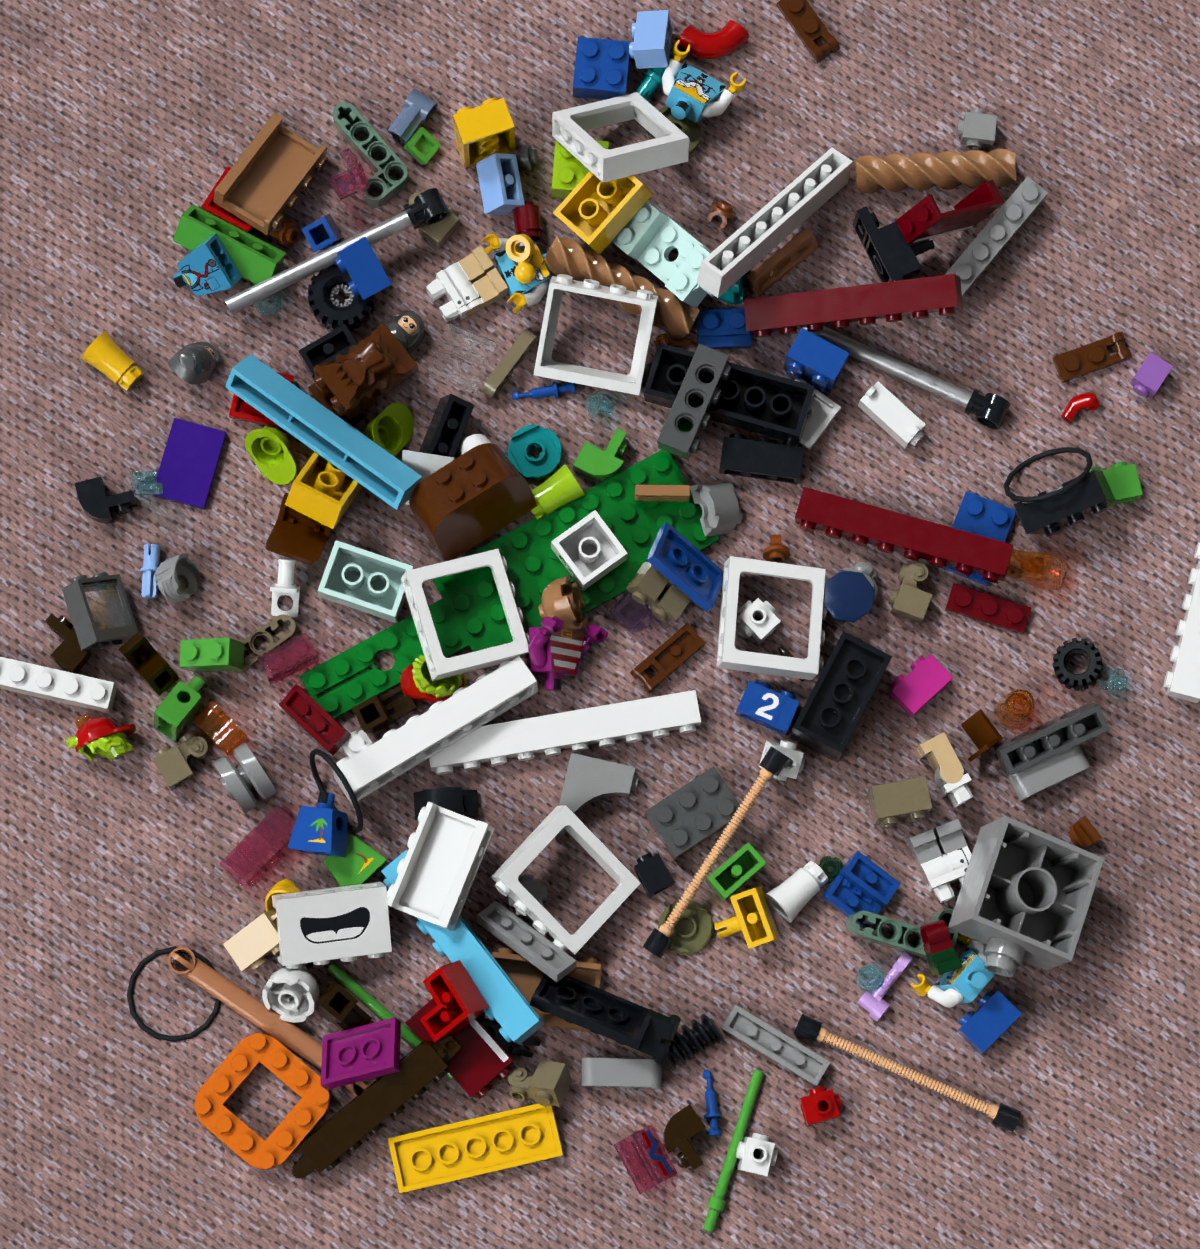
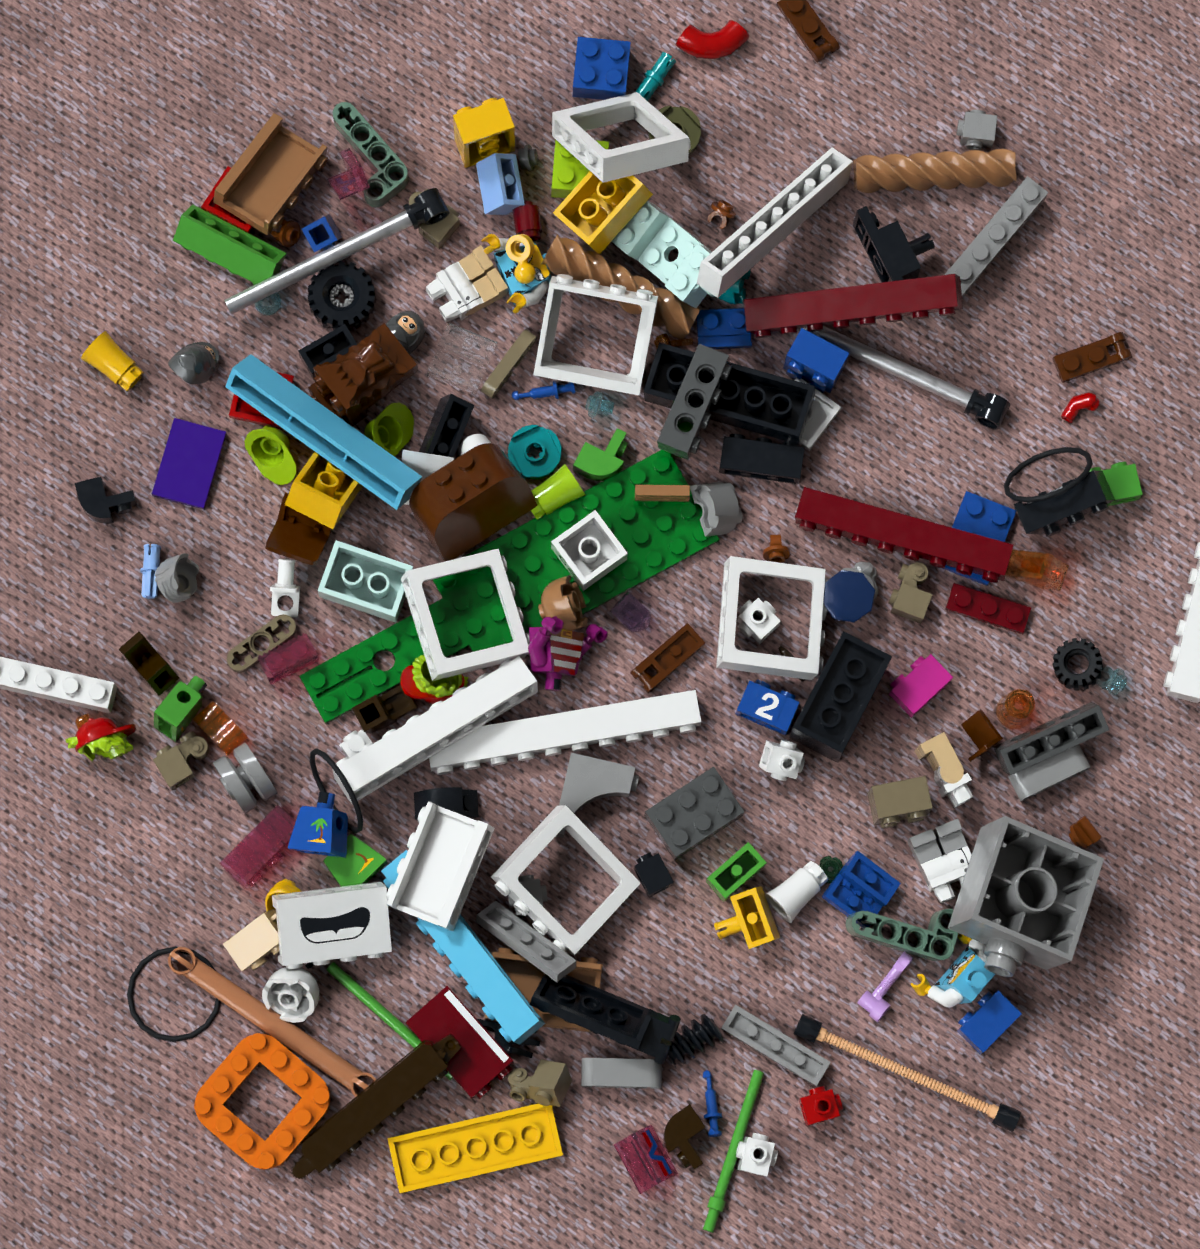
(68, 653): dark brown brick -> none
(99, 611): dark grey window -> none
(145, 483): clear light blue slope -> none
(207, 268): dark azure torso -> none
(212, 655): bright green brick -> none
(314, 719): dark red plate -> none
(341, 1008): dark brown brick -> none
(361, 1053): magenta plate -> none
(363, 268): blue brick -> none
(414, 113): sand blue piece -> none
(422, 146): bright green plate -> none
(456, 1001): red brick -> none
(651, 39): light blue brick -> none
(654, 589): dark tan piece -> none
(660, 939): light nougat hose -> none
(685, 938): olive tile -> none
(686, 567): blue plate -> none
(693, 92): torso -> none
(782, 262): nougat plate -> none
(867, 972): clear light blue plate -> none
(892, 415): white brick -> none
(927, 221): dark red panel -> none
(939, 948): leg -> none
(1150, 376): medium lavender brick -> none

